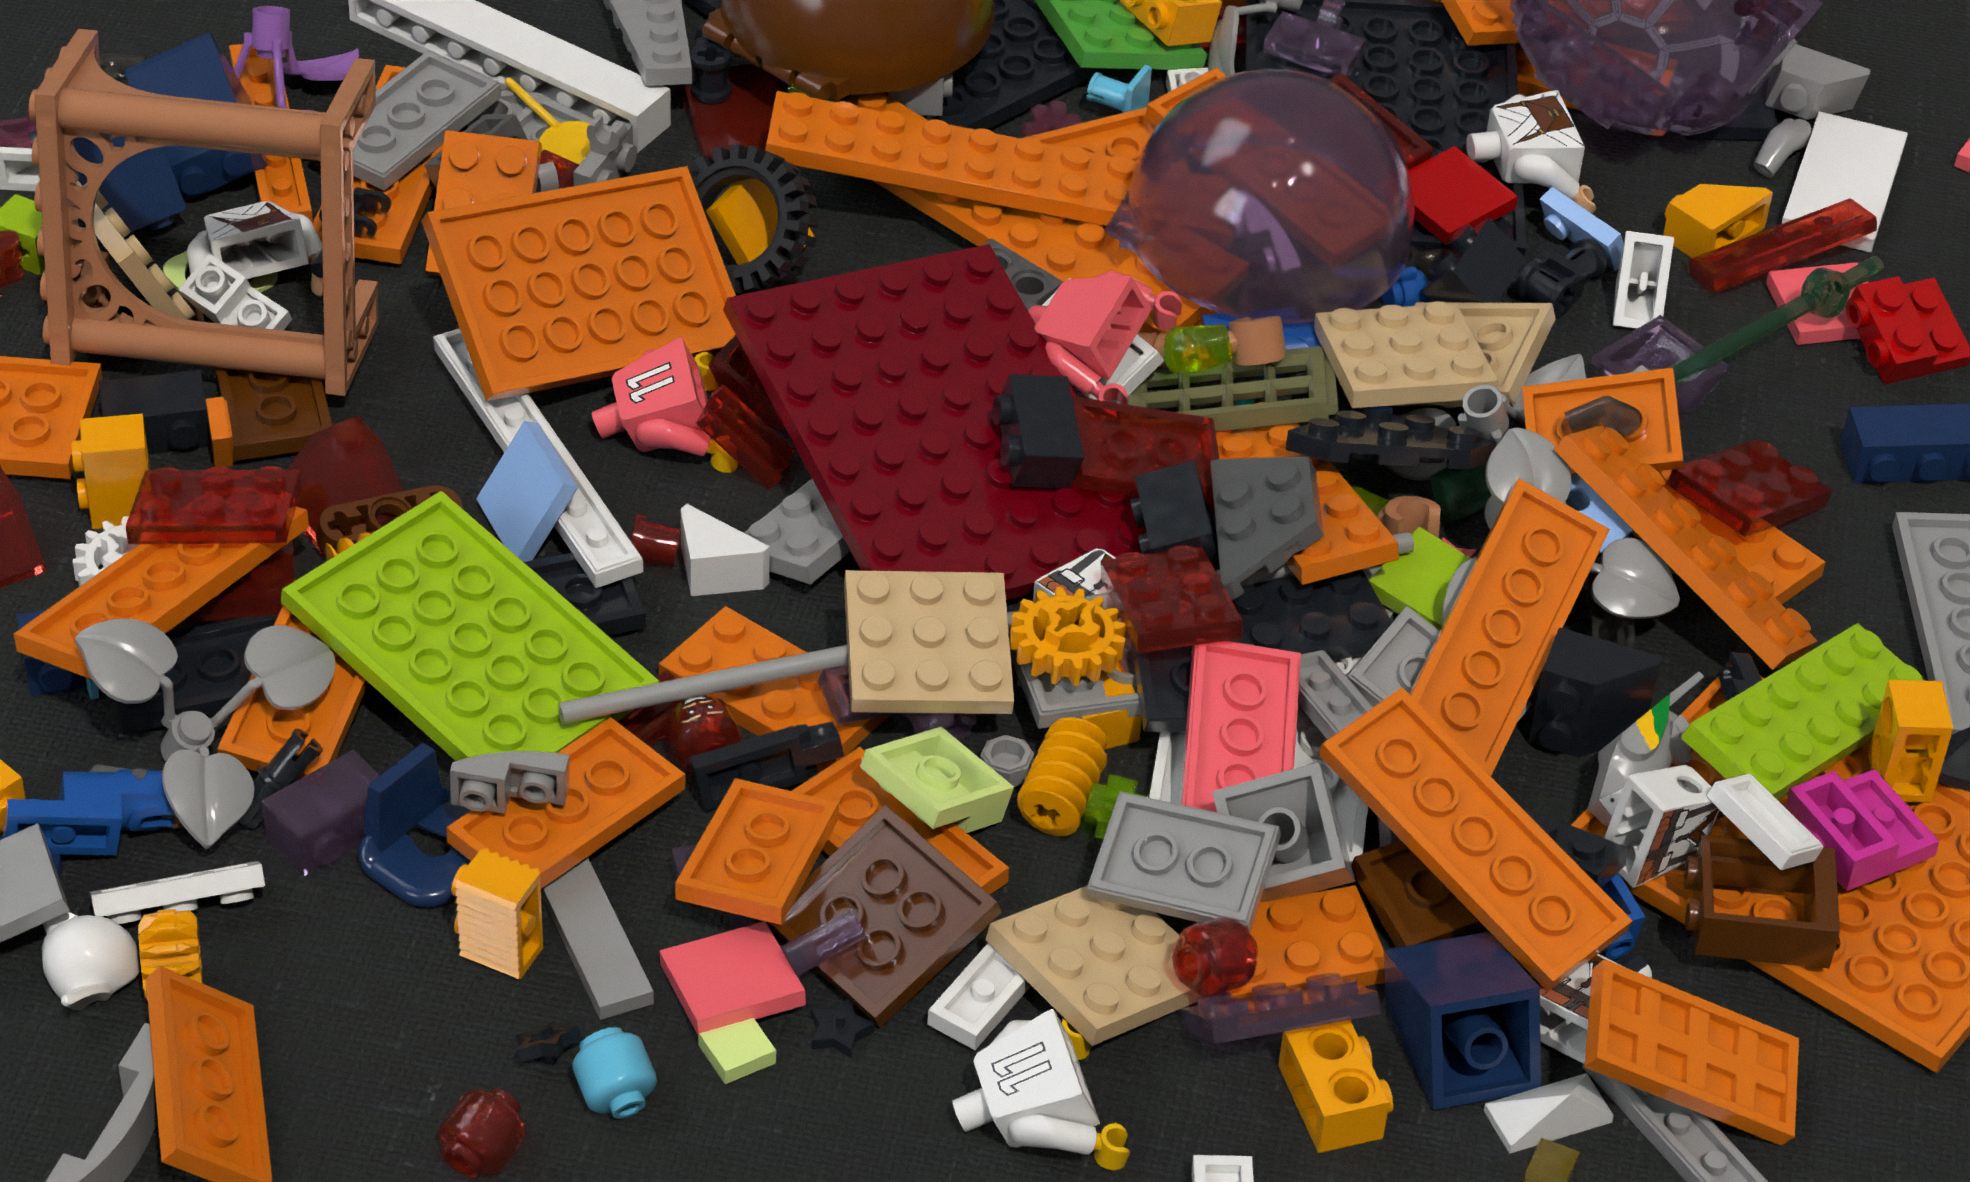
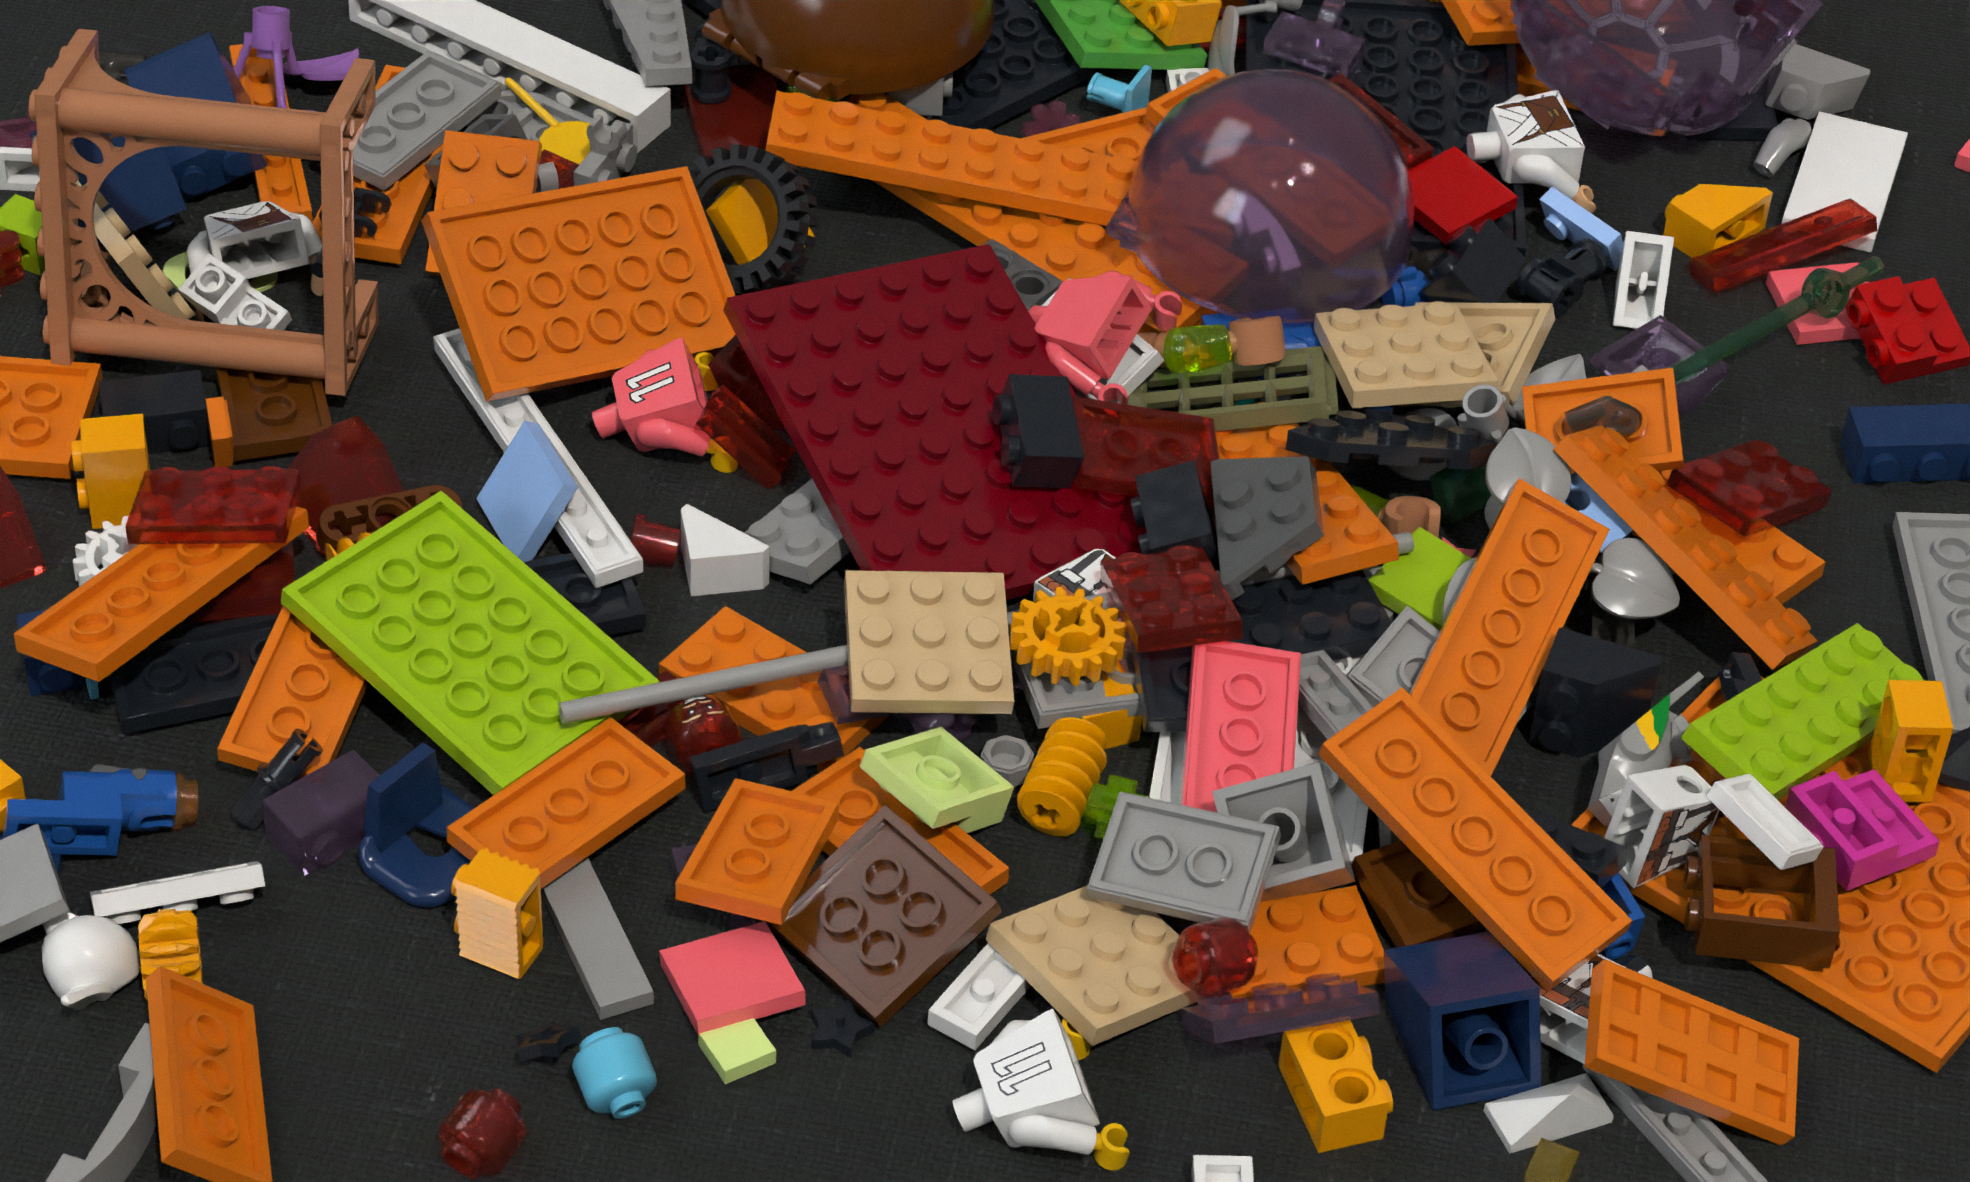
(203, 789): light grey plant -> none
(491, 778): light grey slope -> none
(823, 942): clear purple piece -> none

